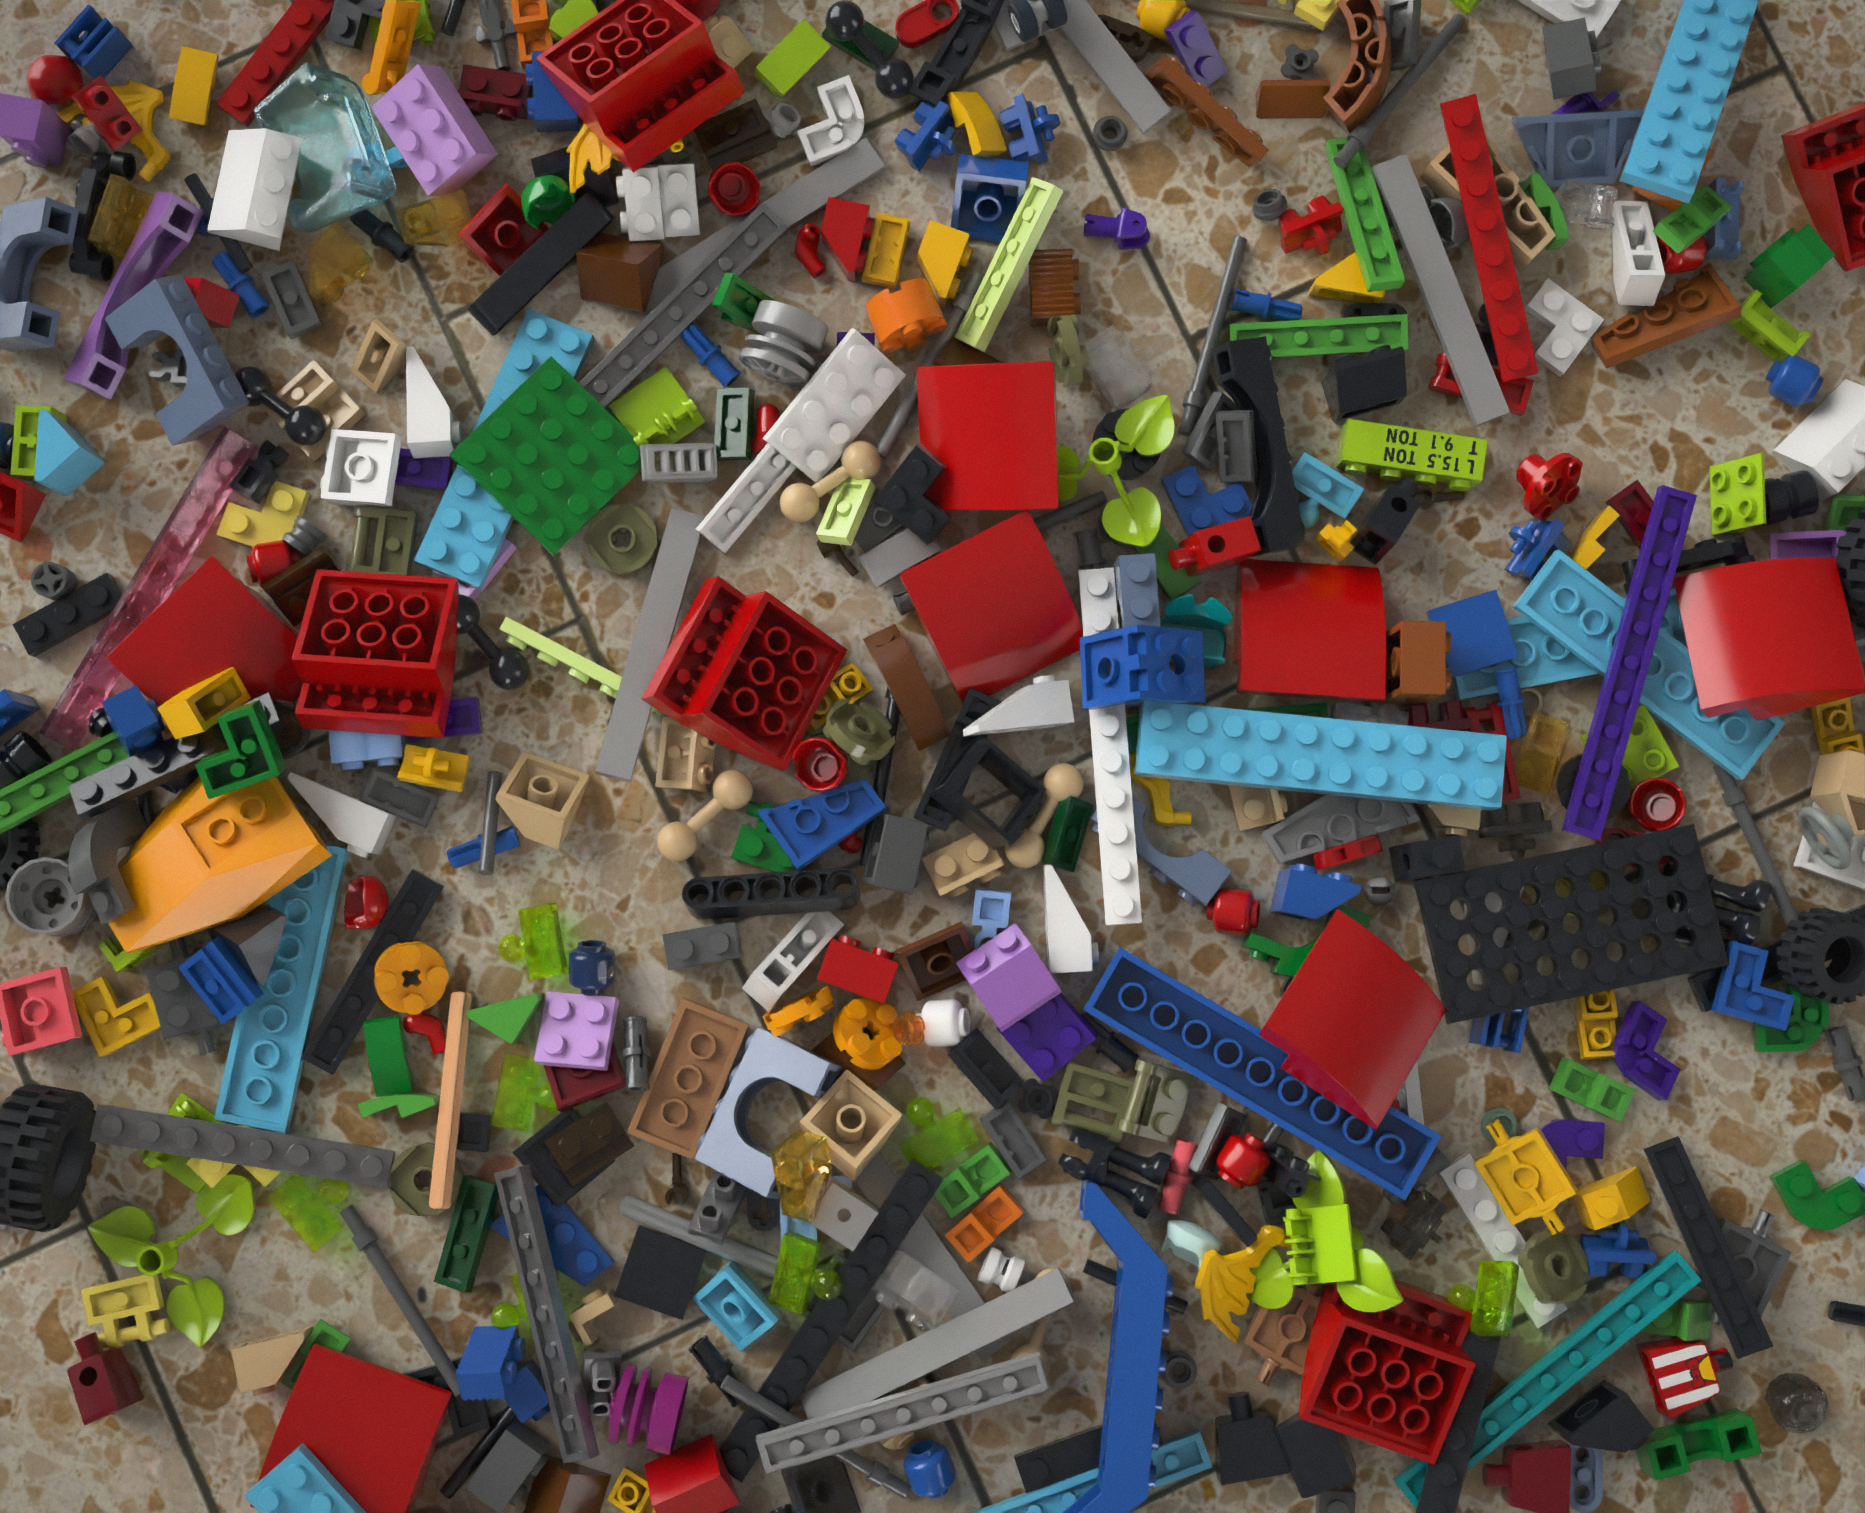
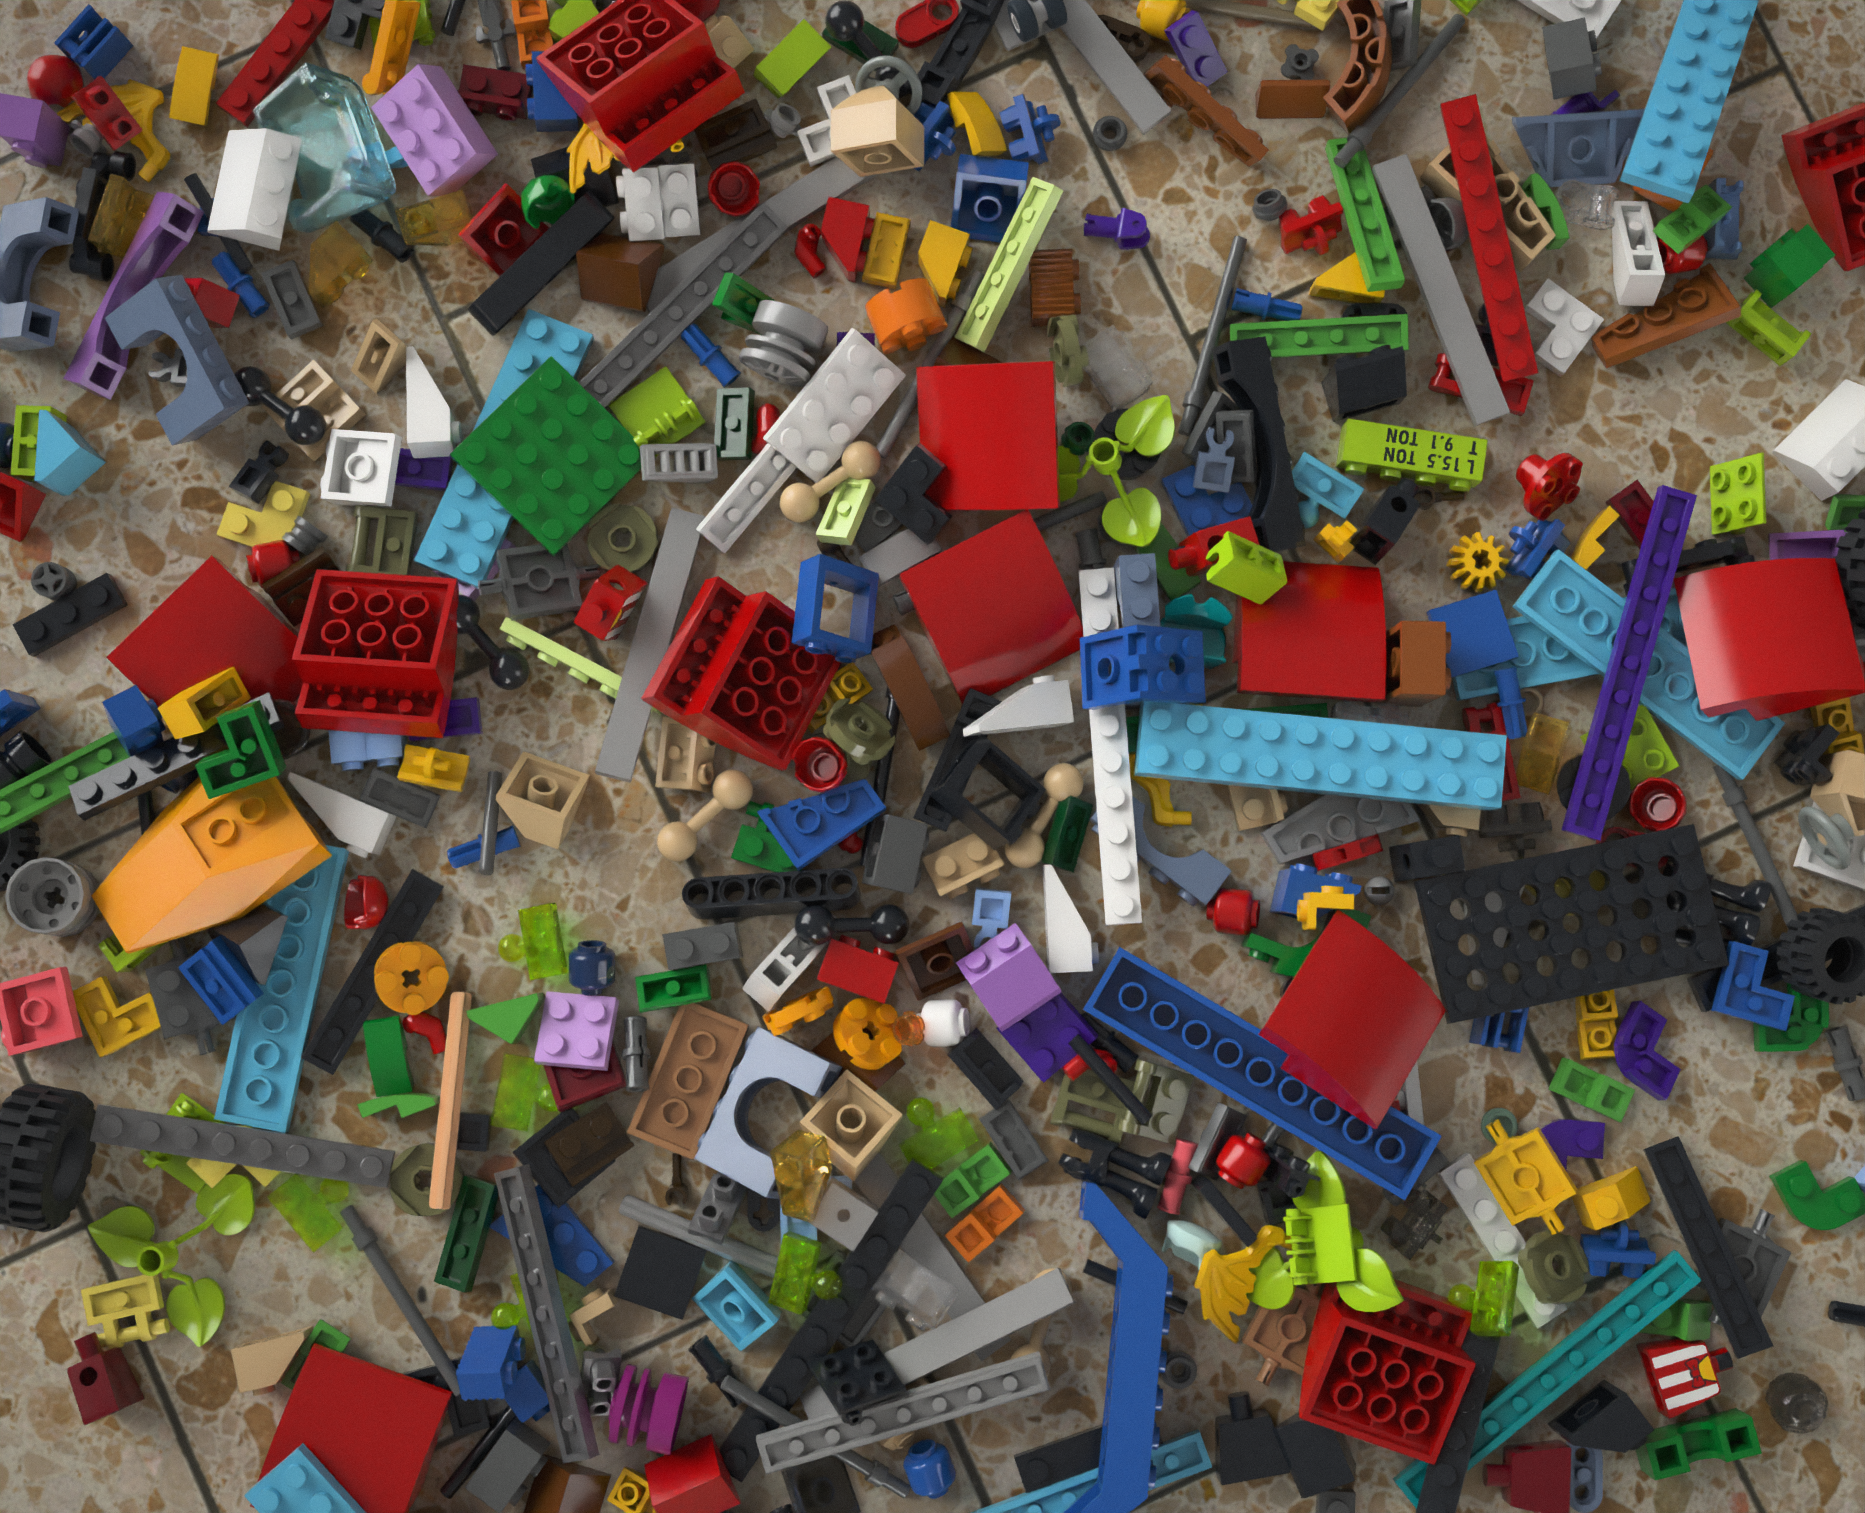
(94, 859): dark grey arch -> none
(99, 723): black plate -> none
(149, 586): clear pink plate -> none
(538, 582): none -> dark grey plate
(608, 608): none -> red torso
(673, 988): none -> green slope
(817, 925): none -> black piece
(845, 576): none -> blue window
(856, 1379): none -> black hinge
(873, 128): none -> tan piece
(993, 1266): white wheel -> none
(1028, 1102): black plate -> none
(1077, 1066): none -> red arm
(1080, 431): none -> dark green plate
(1110, 1079): none -> black bar
(1214, 467): none -> sand blue plate
(1246, 568): none -> lime hinge
(1330, 898): none -> yellow bracket
(1450, 715): dark red hips -> none
(1489, 561): none -> yellow gear
(1790, 496): black wheel -> none
(1794, 380): blue head -> none
(1801, 755): none -> black bracket

